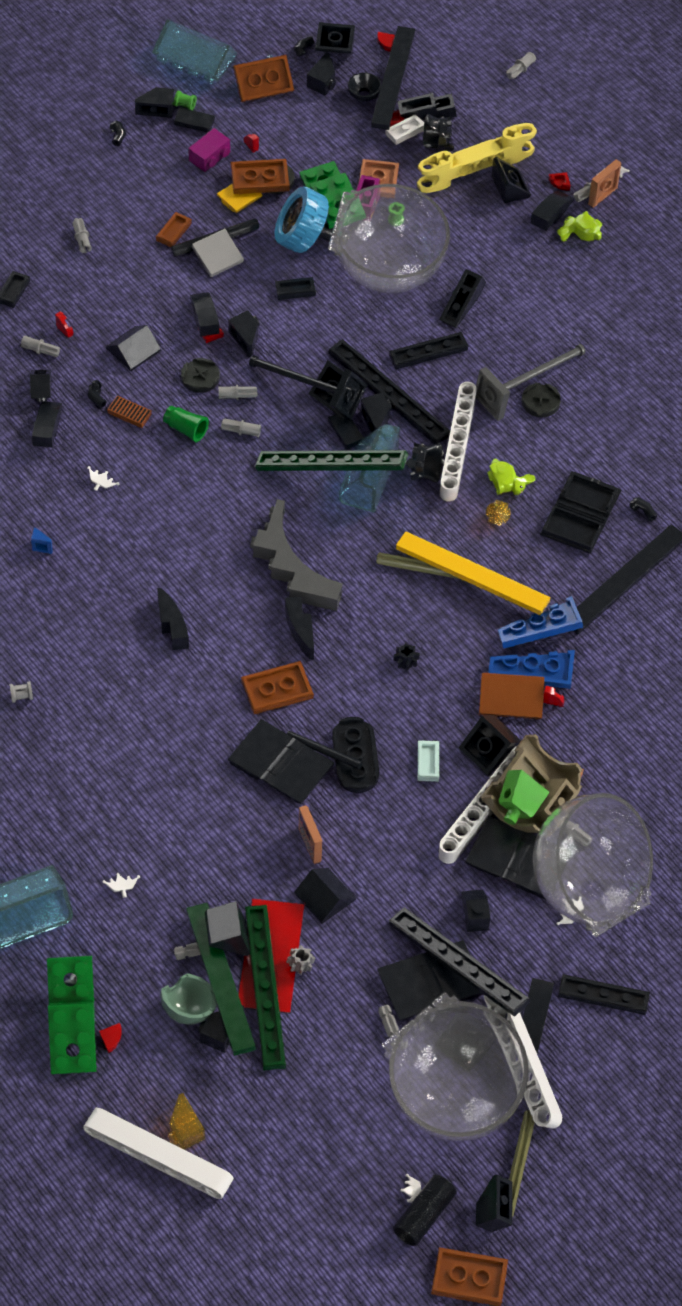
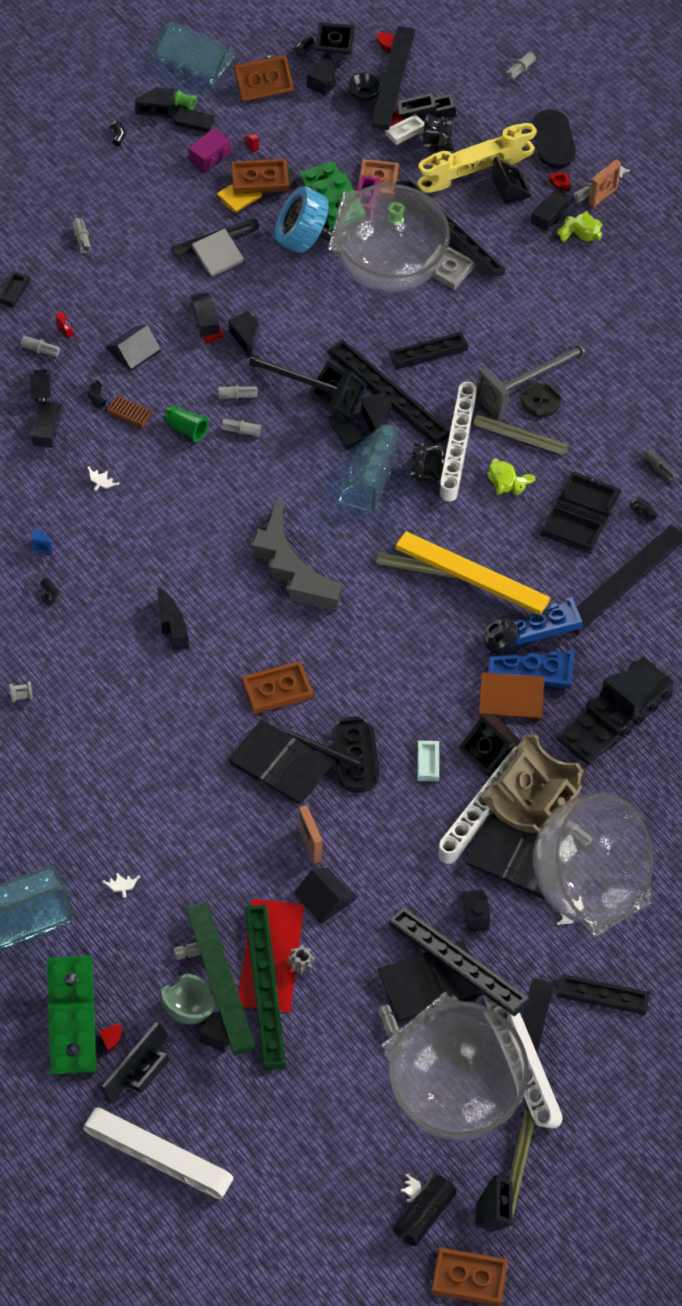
(51, 591): none -> black arm
(140, 1065): none -> black bracket
(173, 229): dark orange tile -> none
(185, 1125): clear yellow slope -> none
(200, 375): pearl dark grey tile -> none
(227, 929): slope -> none
(295, 288): black tile -> none
(300, 625): black slope -> none
(331, 460): dark green tile -> none
(406, 656): black gear -> none
(454, 268): none -> light grey tile
(463, 298): black slope -> none
(467, 244): none -> black tile
(498, 512): clear yellow gear -> none
(503, 638): none -> black piece
(520, 434): none -> olive axle
(521, 796): bright green torso -> none
(552, 697): red tile -> none
(554, 139): none -> black tile
(617, 710): none -> black wedge
(659, 465): none -> dark grey axle

